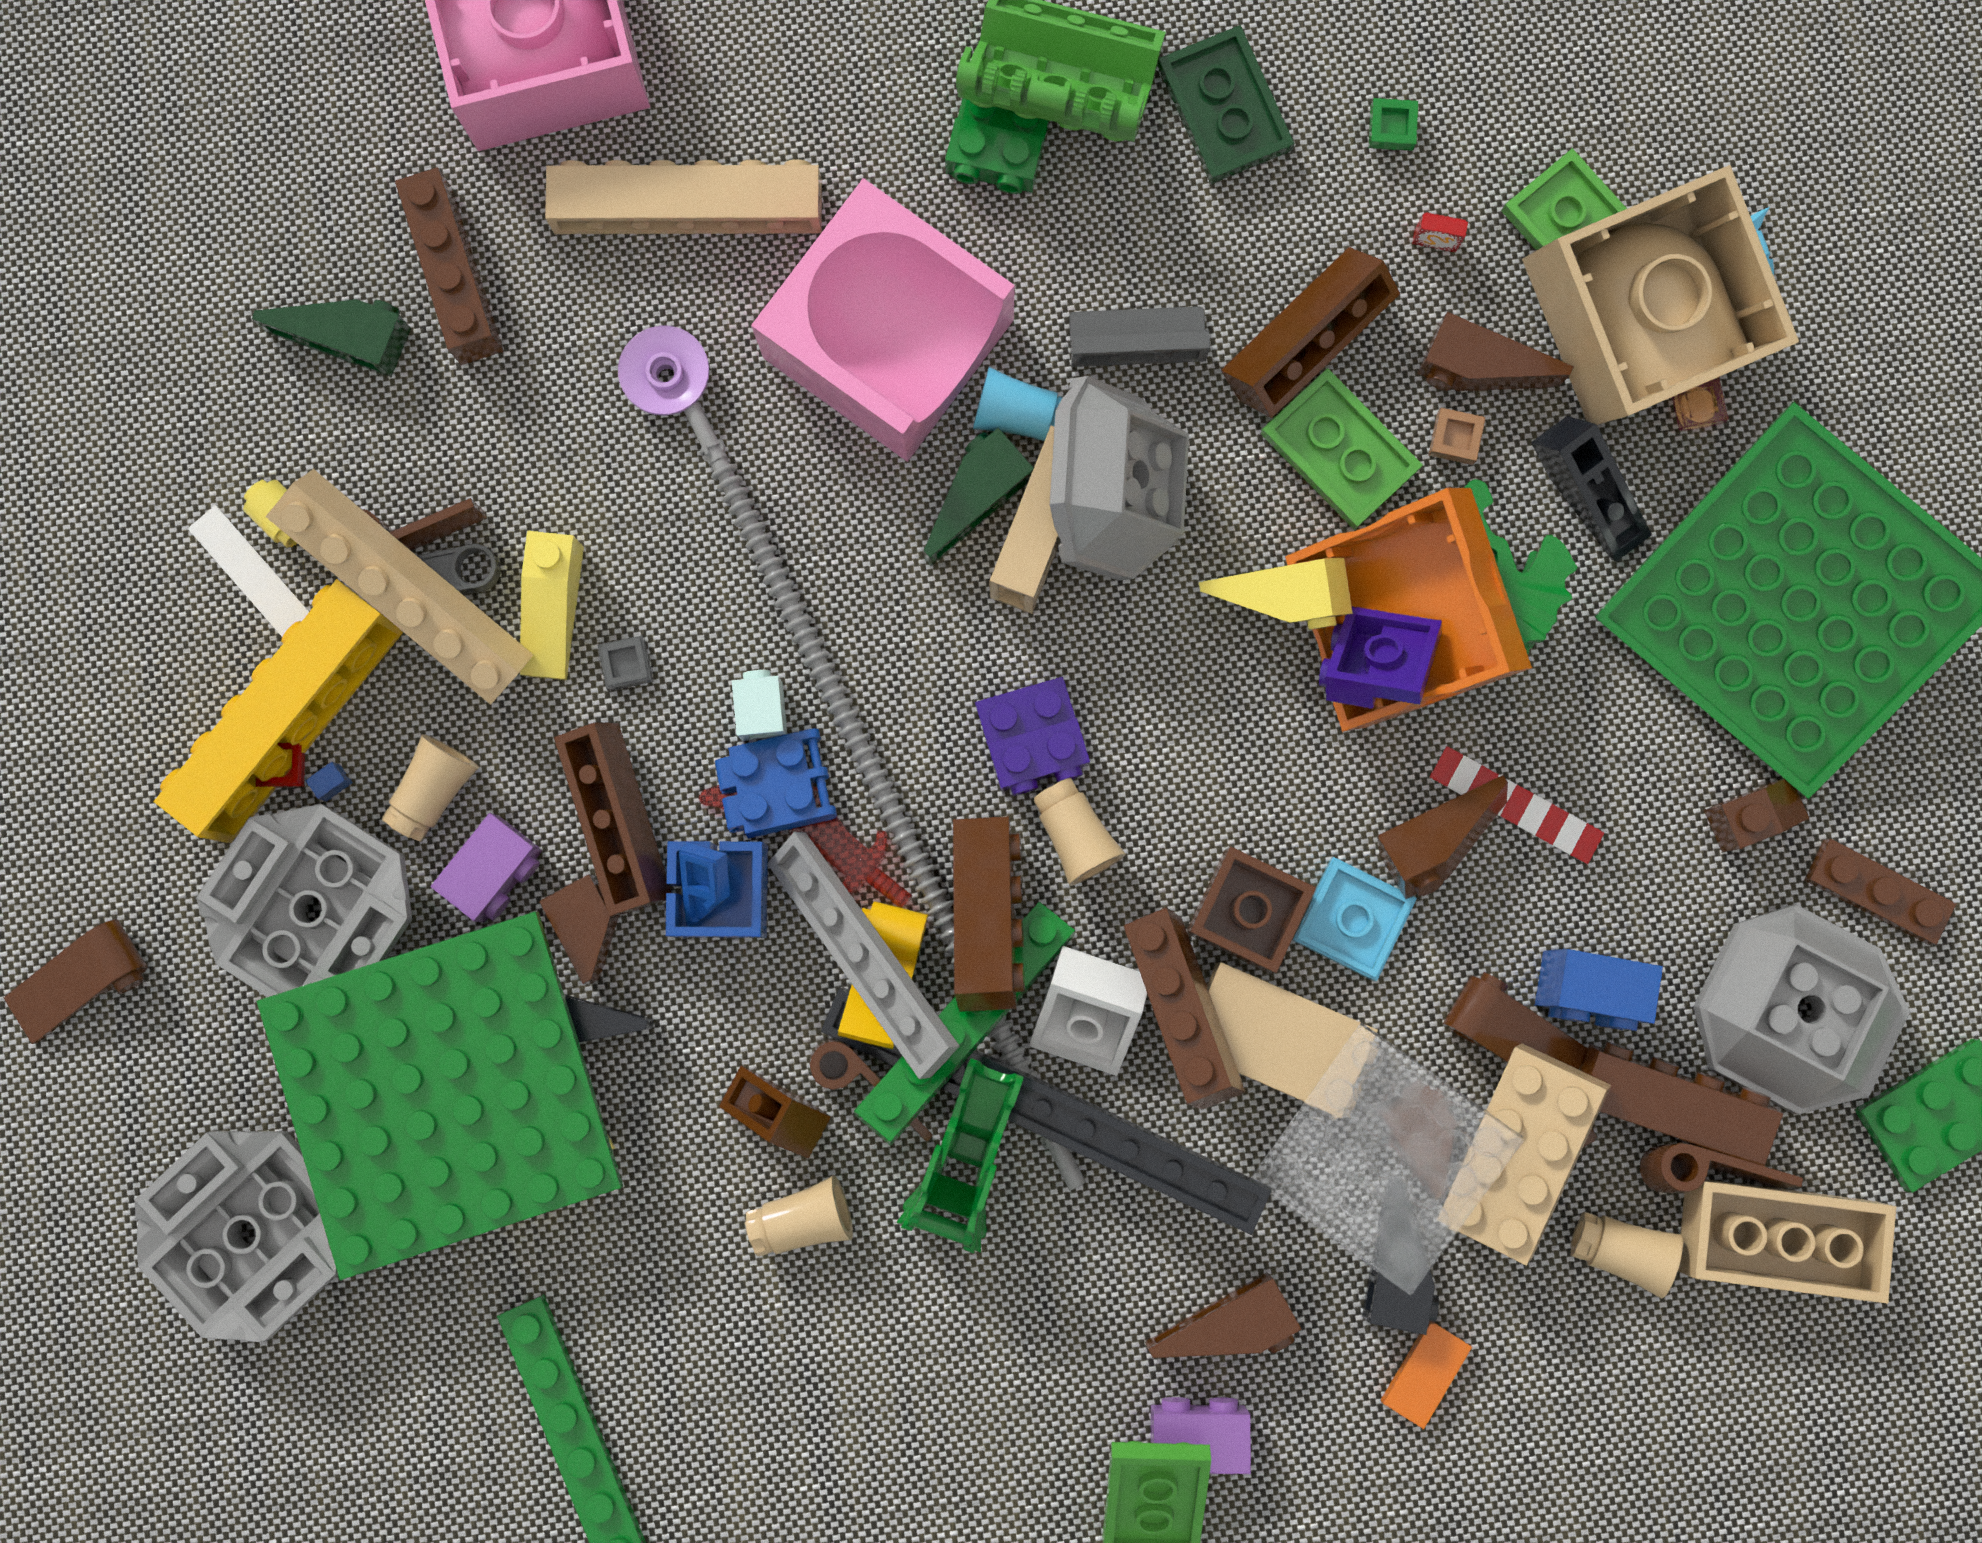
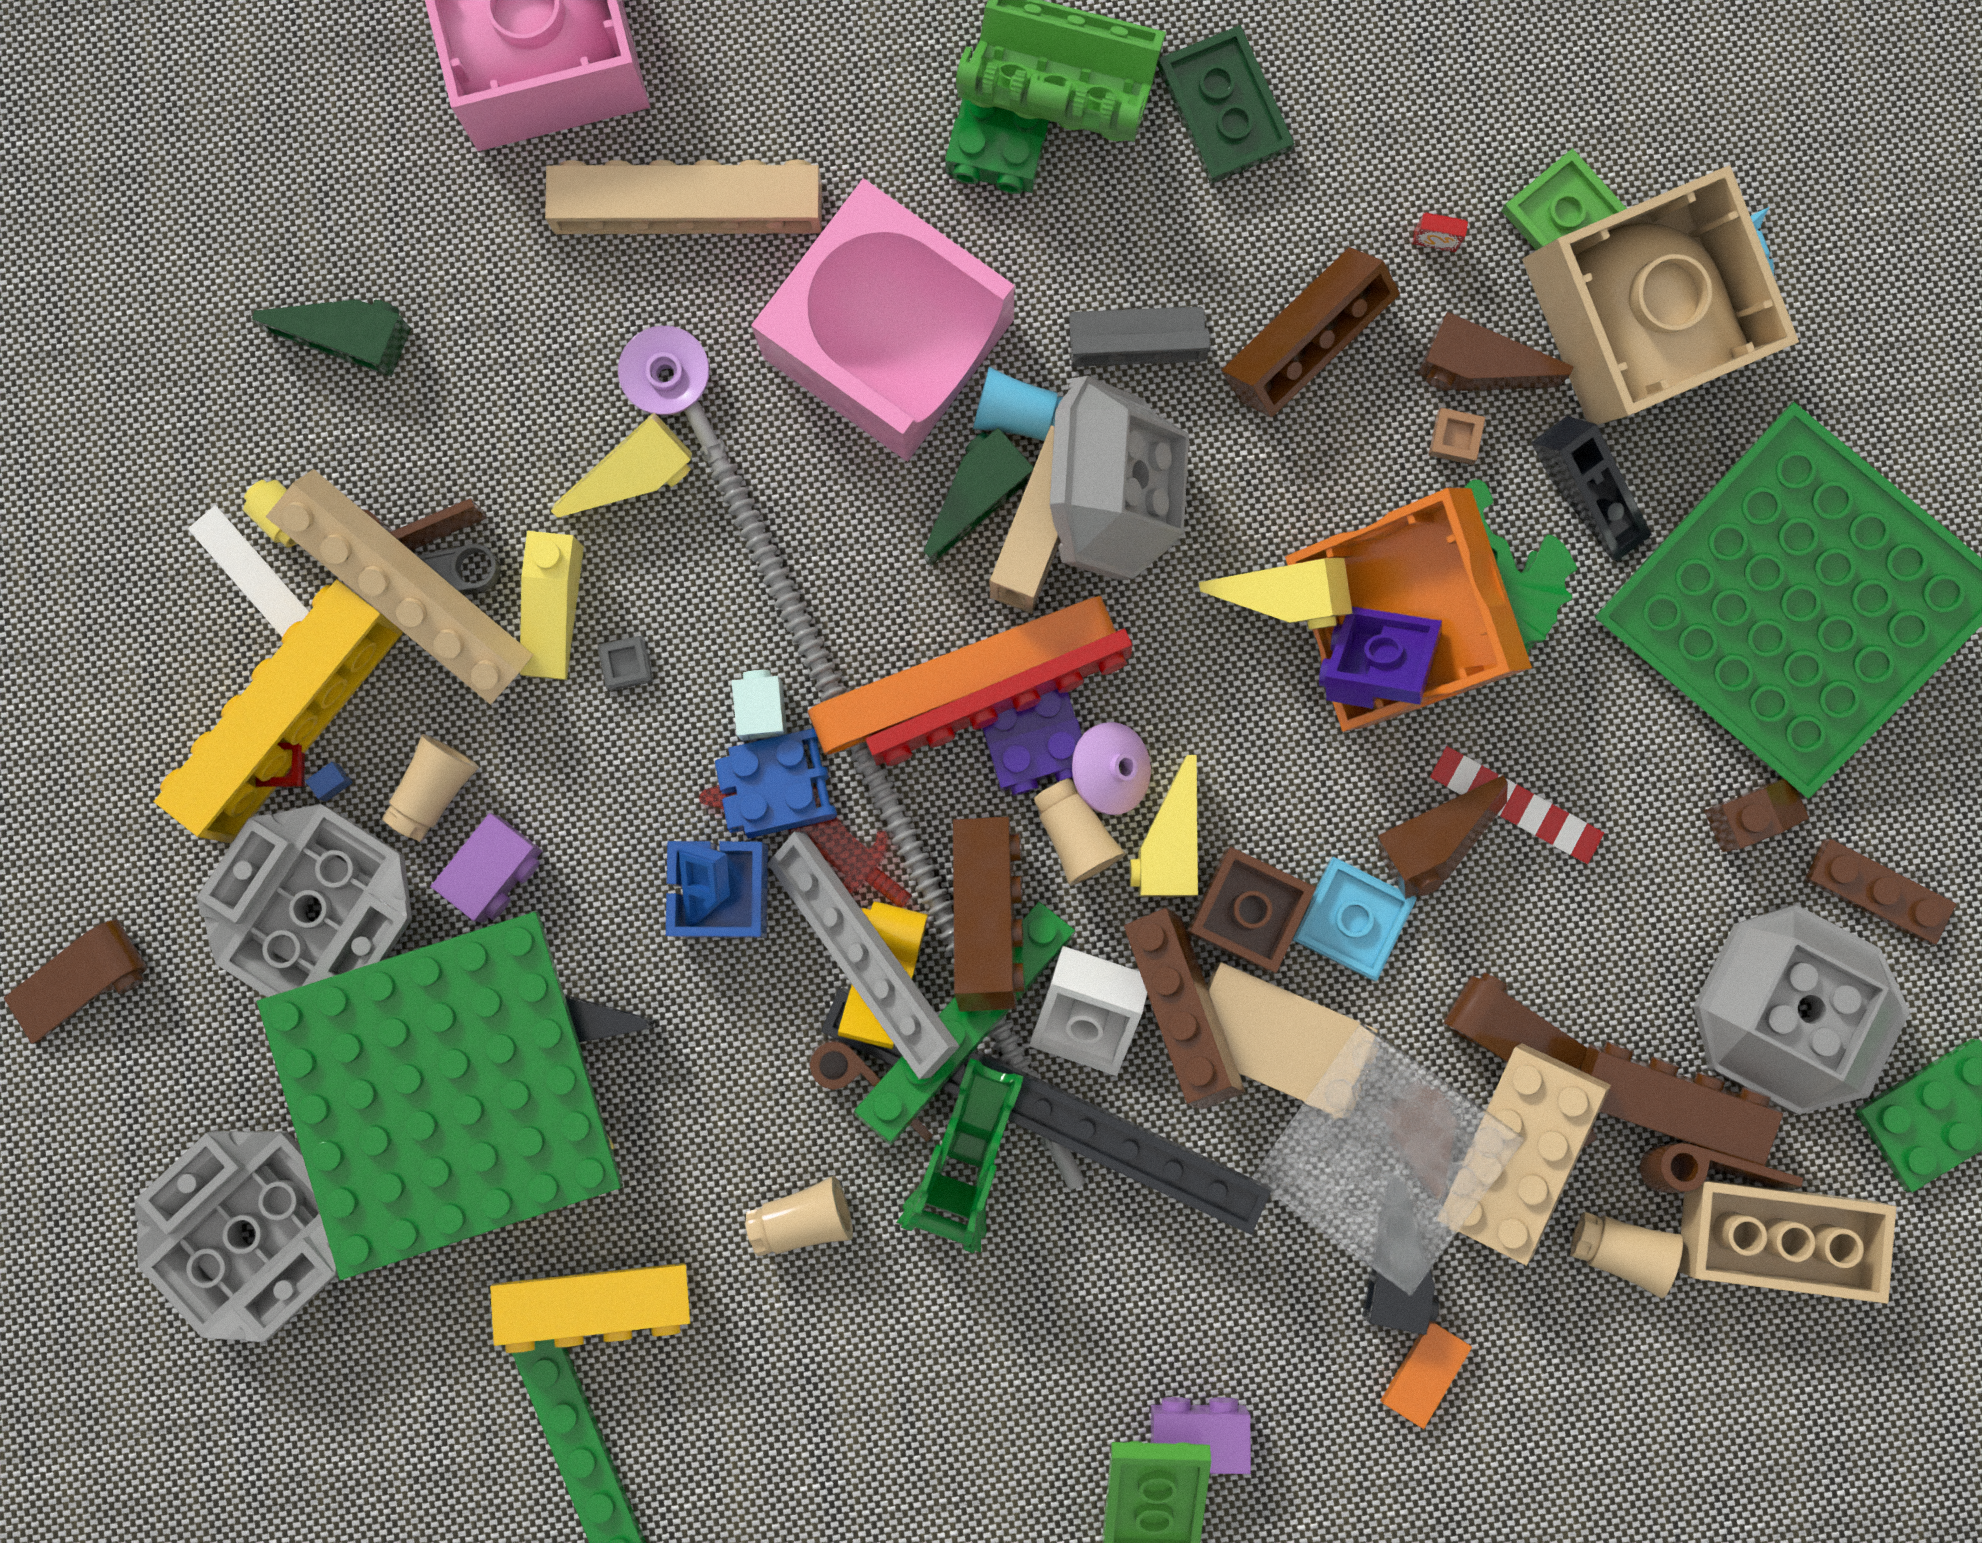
(449, 266): reddish brown brick -> none
(582, 925): reddish brown slope -> none
(589, 1305): none -> yellow brick
(613, 817): reddish brown brick -> none
(633, 468): none -> light yellow slope
(774, 1112): reddish brown slope -> none
(922, 688): none -> orange beam
(1017, 691): none -> red plate
(1097, 768): none -> lavender dish
(1169, 851): none -> light yellow slope
(1238, 1323): reddish brown slope -> none
(1341, 449): bright green plate -> none
(1393, 124): green plate -> none
(1600, 986): blue piece -> none
(1701, 406): clear orange tile -> none

